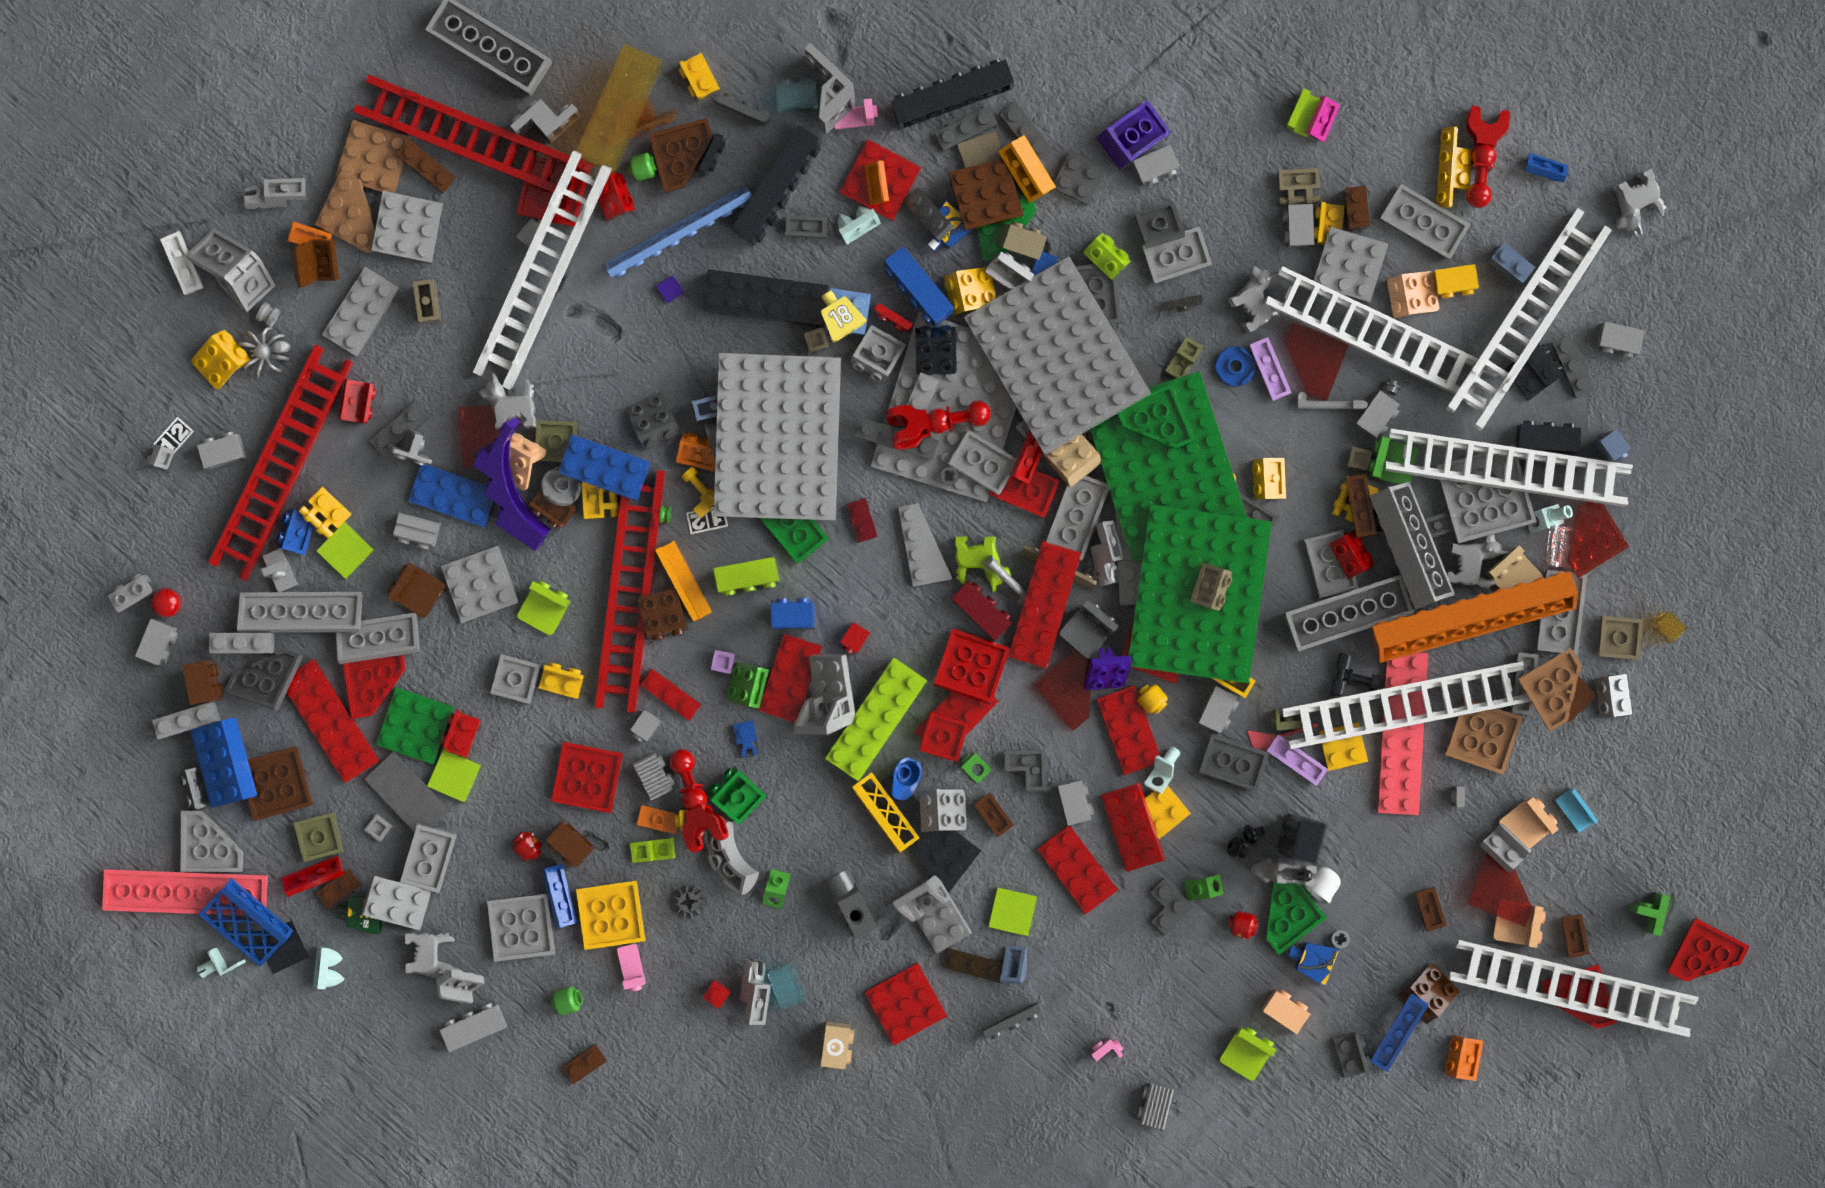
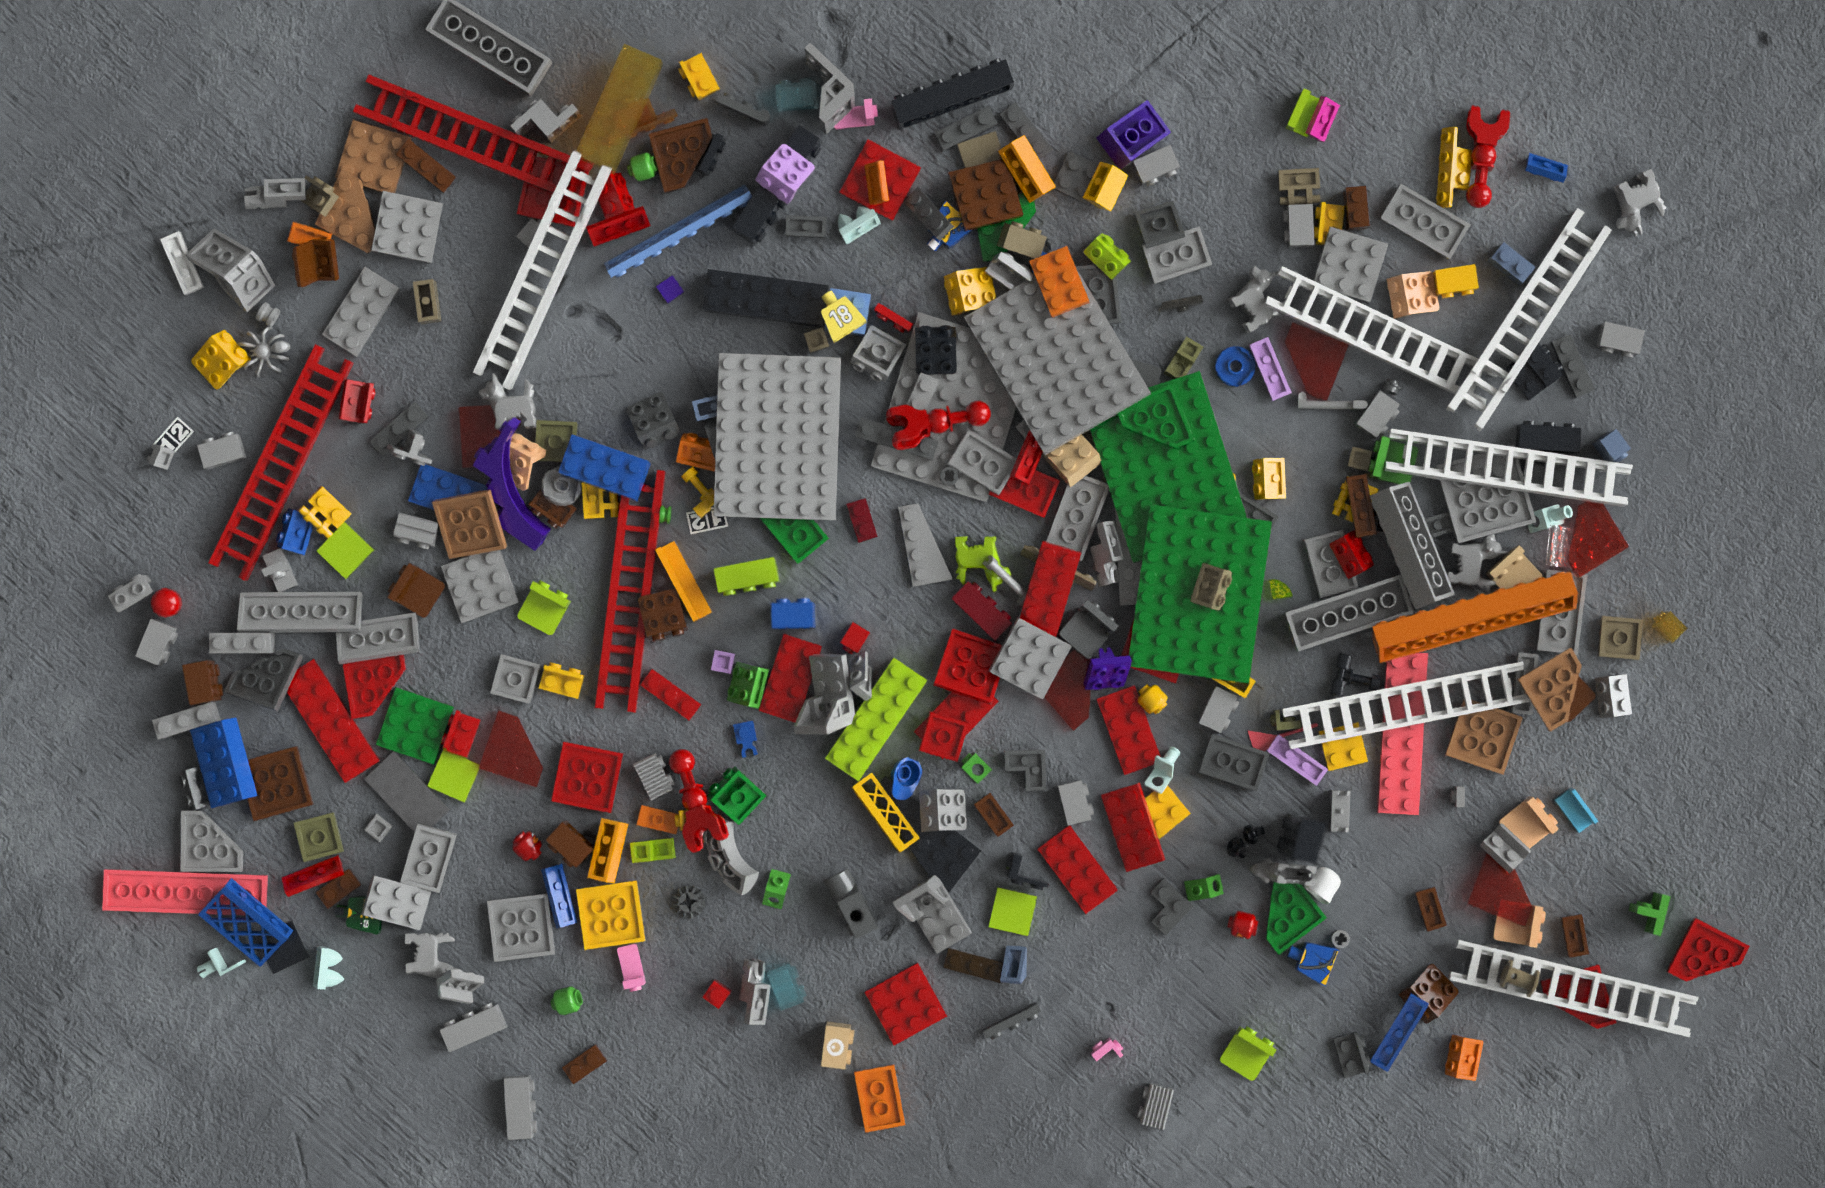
(320, 196): none -> dark tan bracket
(469, 524): none -> medium nougat plate
(511, 752): none -> clear red plate
(520, 1107): none -> light grey brick
(607, 850): none -> light orange brick
(618, 226): none -> red plate
(645, 726): light grey brick -> none
(784, 173): none -> lavender bracket
(861, 675): none -> light grey bracket
(879, 1098): none -> orange plate
(918, 286): blue brick -> none
(1013, 864): none -> black bracket
(1030, 658): none -> light grey plate
(1059, 281): none -> orange plate
(1105, 186): none -> yellow brick
(1279, 589): none -> clear neon green tile
(1286, 1011): light nougat brick -> none
(1339, 811): none -> light grey hinge
(1522, 979): none -> dark tan hose

